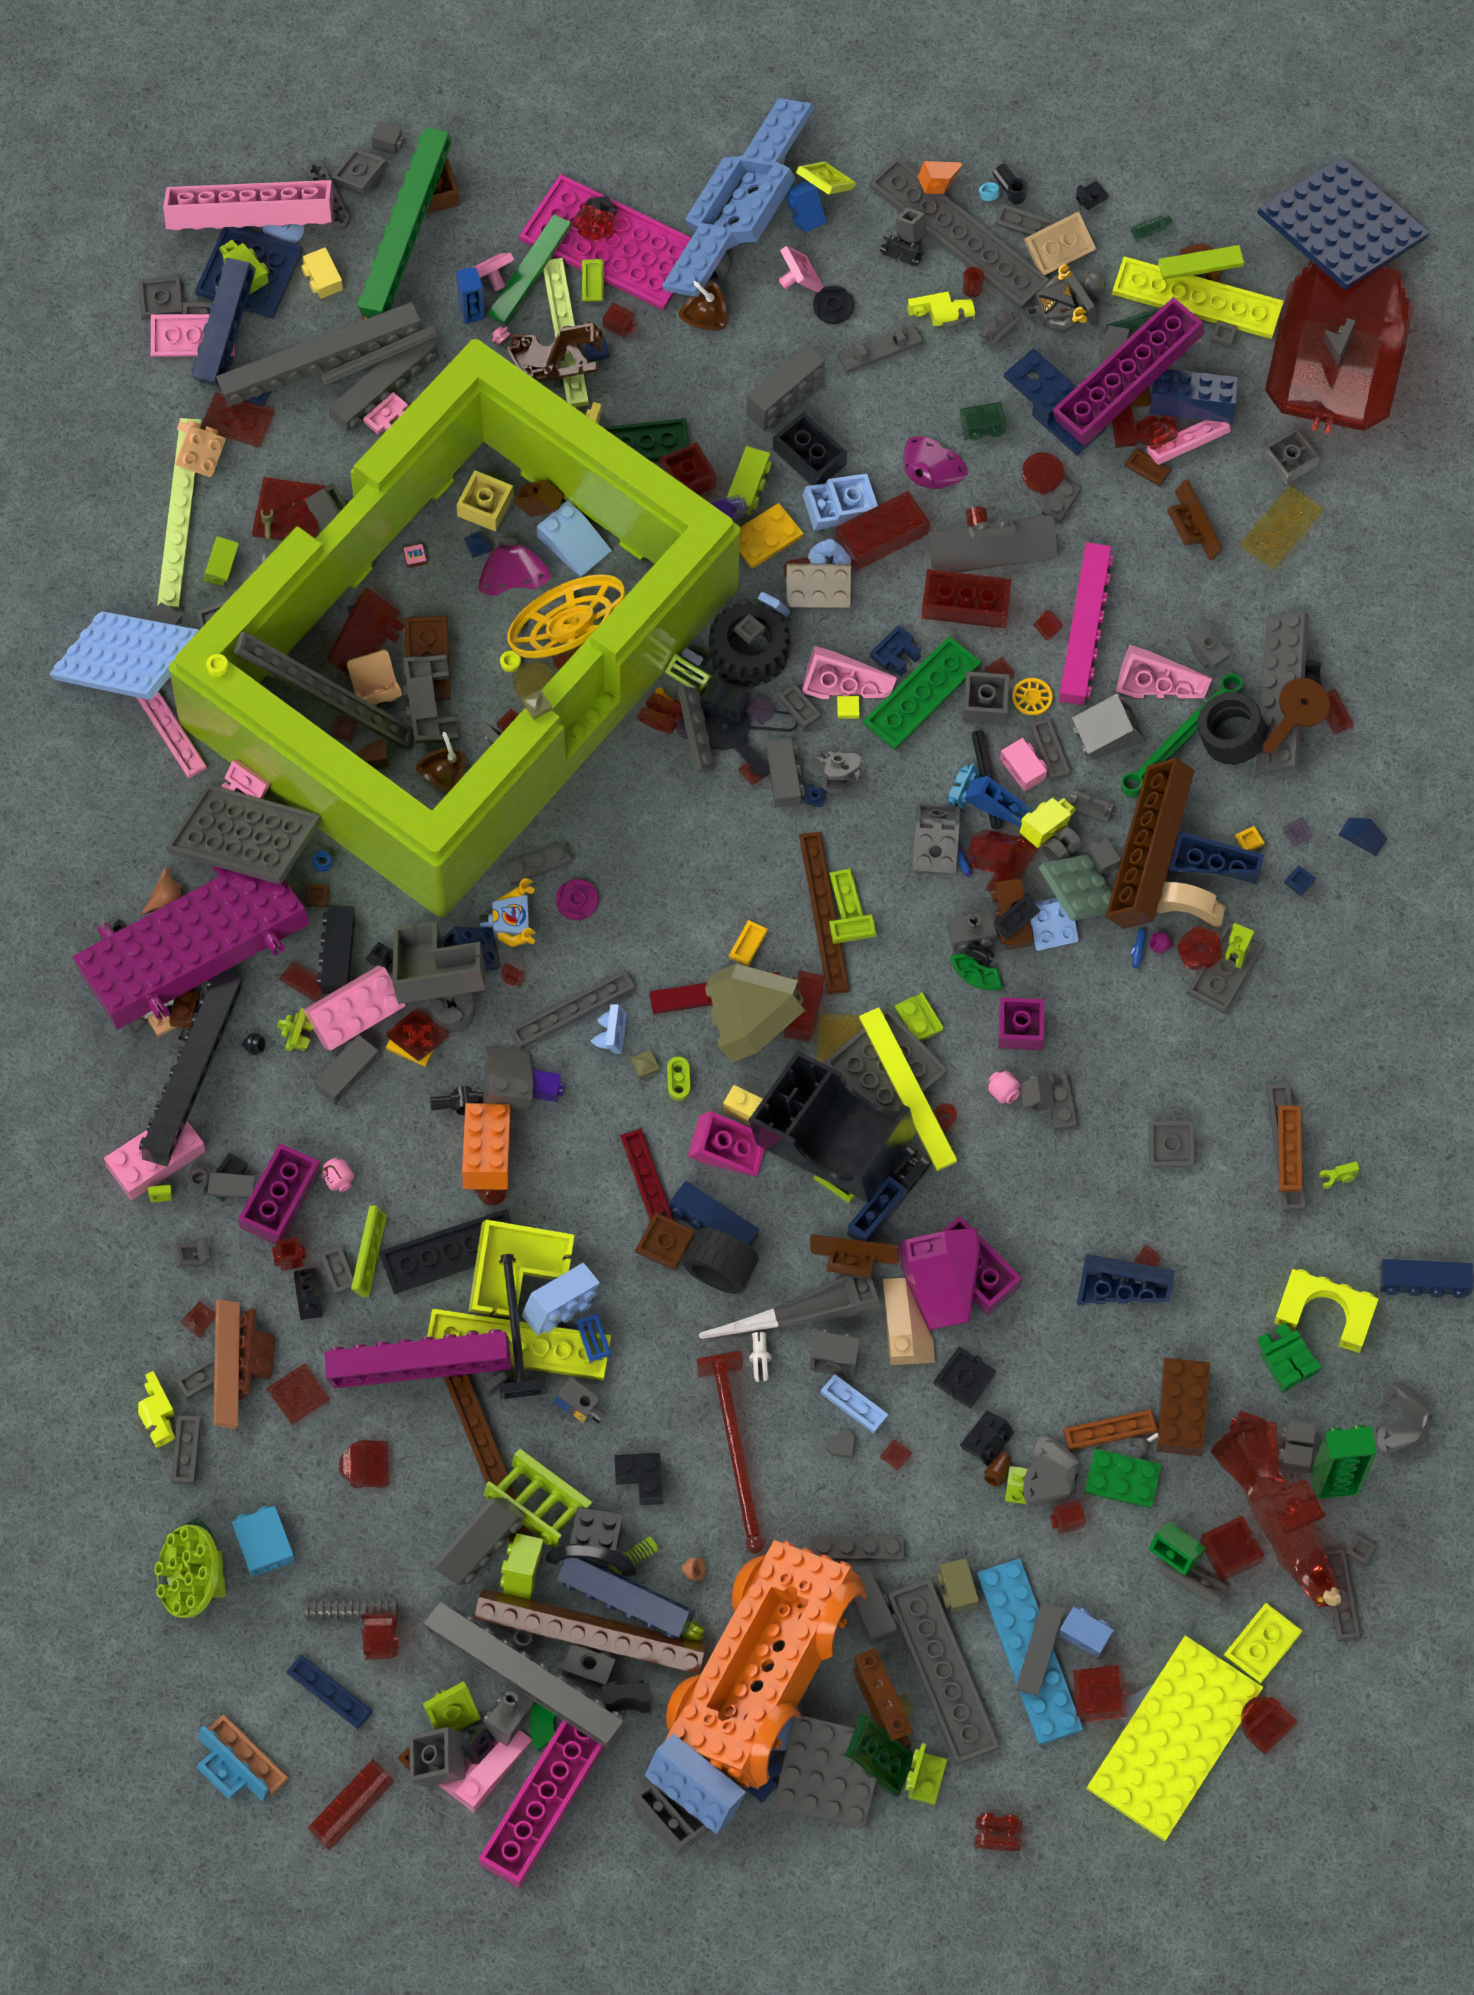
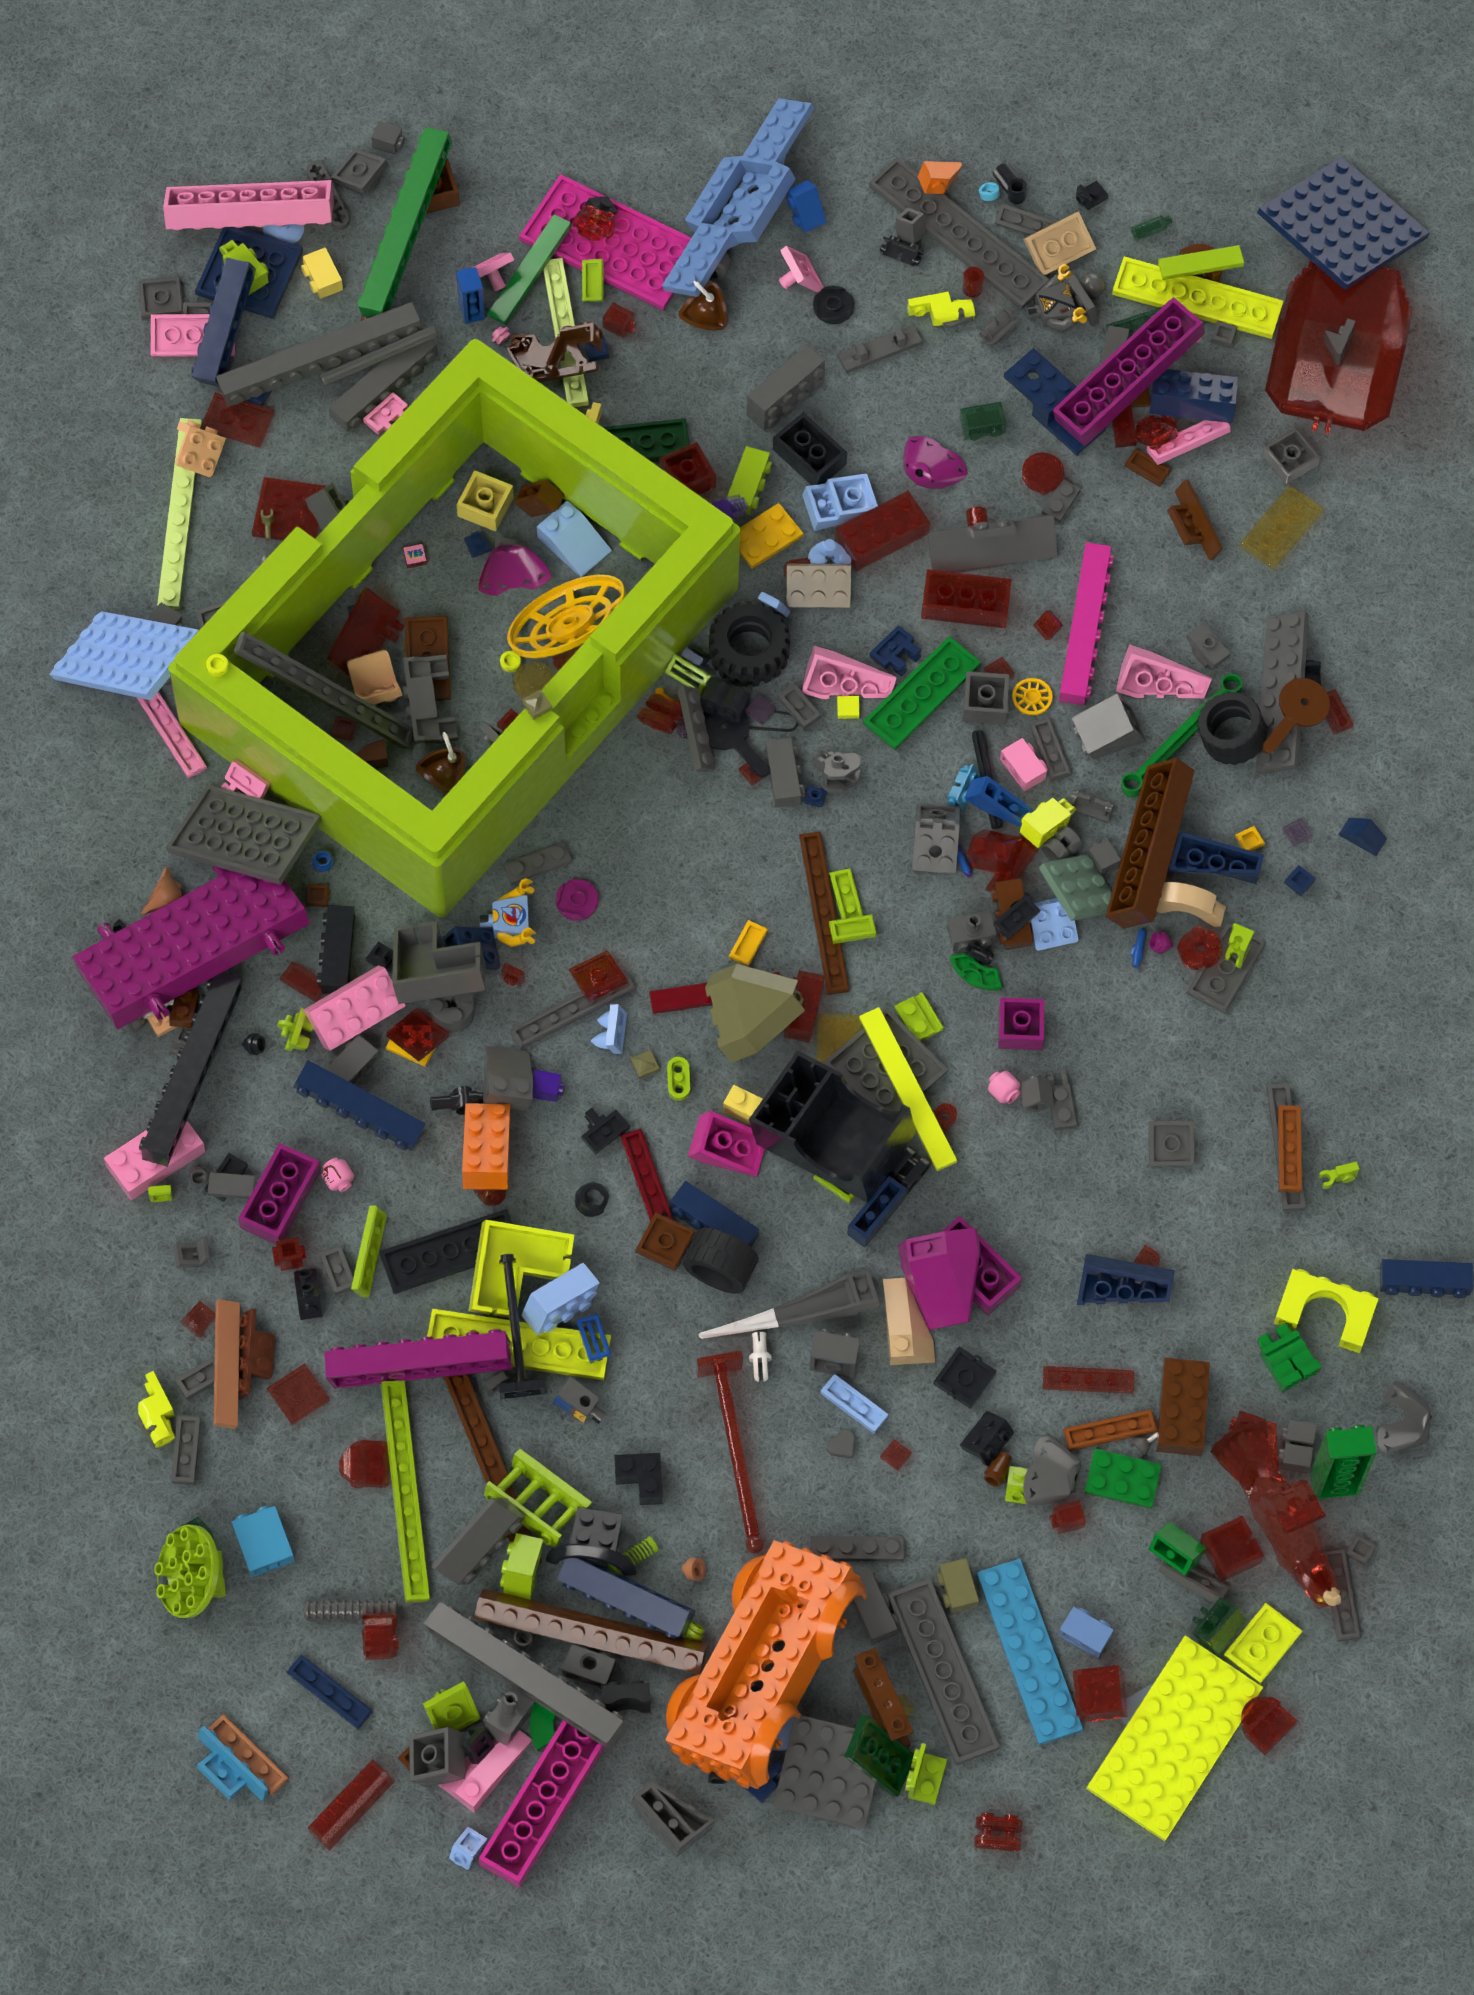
(220, 561): lime hinge -> none
(358, 1105): none -> dark blue brick
(405, 1491): none -> lime plate
(467, 1848): none -> light blue bracket
(585, 1208): none -> black piece
(598, 976): none -> clear red tile
(603, 1129): none -> black hinge
(695, 1783): medium blue brick -> none
(749, 629): dark grey plate -> none
(826, 177): neon yellow tile -> none
(853, 1256): reddish brown bracket -> none
(1039, 1649): dark grey tile -> none
(1088, 1379): none -> clear red tile
(1218, 1626): none -> clear green brick

